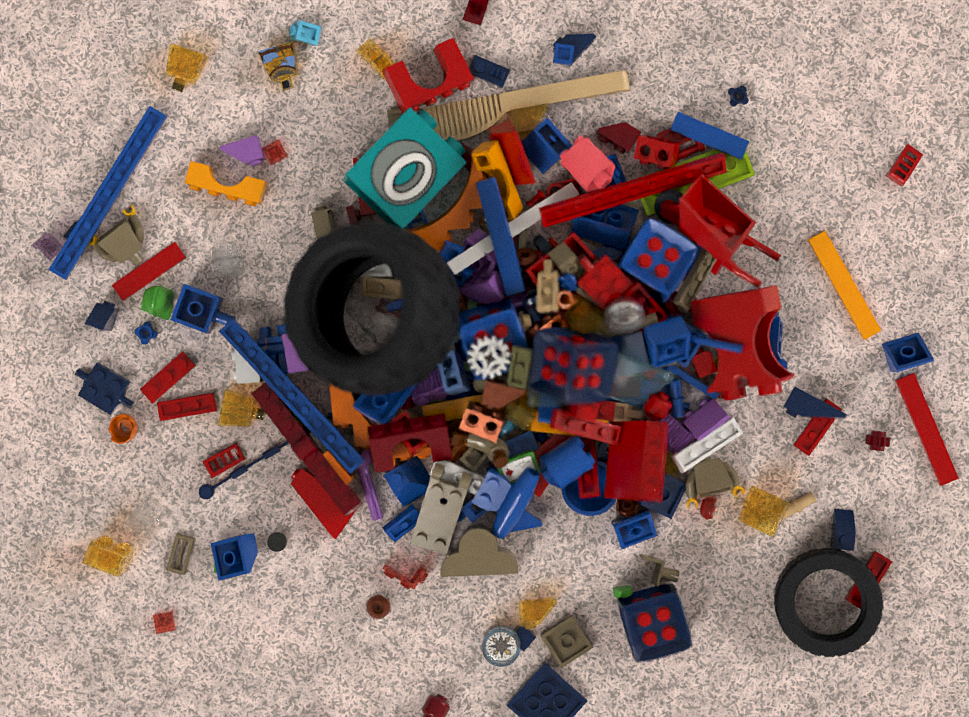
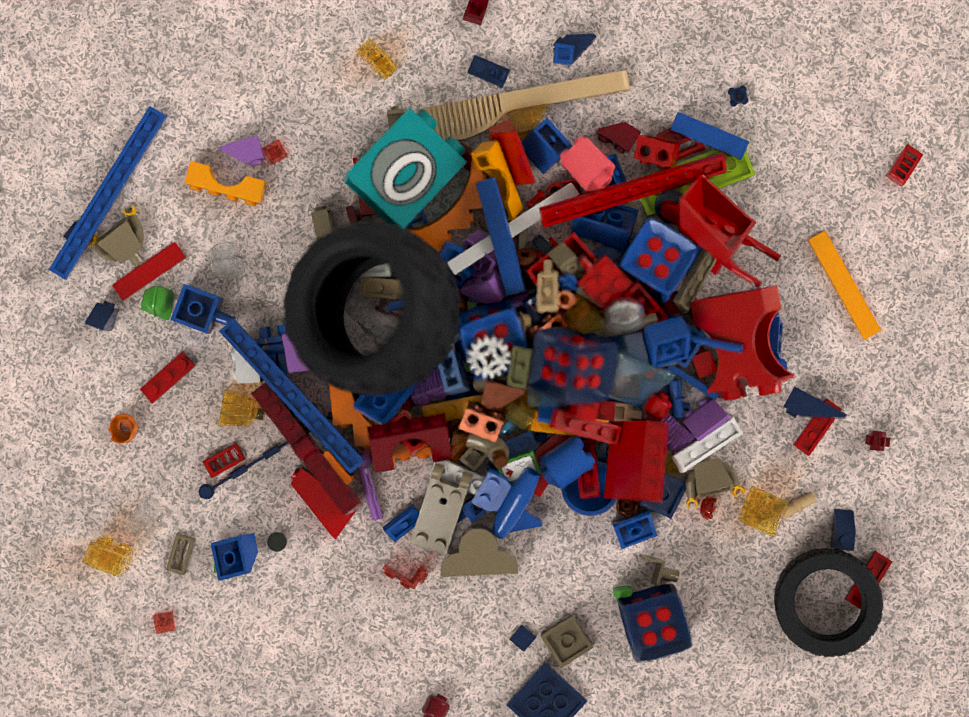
(48, 245): clear purple panel -> none
(104, 388): dark blue plate -> none
(145, 338): blue plate -> none
(184, 66): clear yellow torso -> none
(186, 406): red tile -> none
(281, 64): torso -> none
(305, 32): medium azure bracket -> none
(378, 600): copper plate -> none
(408, 480): blue slope -> none
(410, 95): red arch -> none
(501, 646): clear piece -> none
(535, 611): clear yellow slope -> none
(906, 353): blue slope -> none
(927, 429): red tile -> none

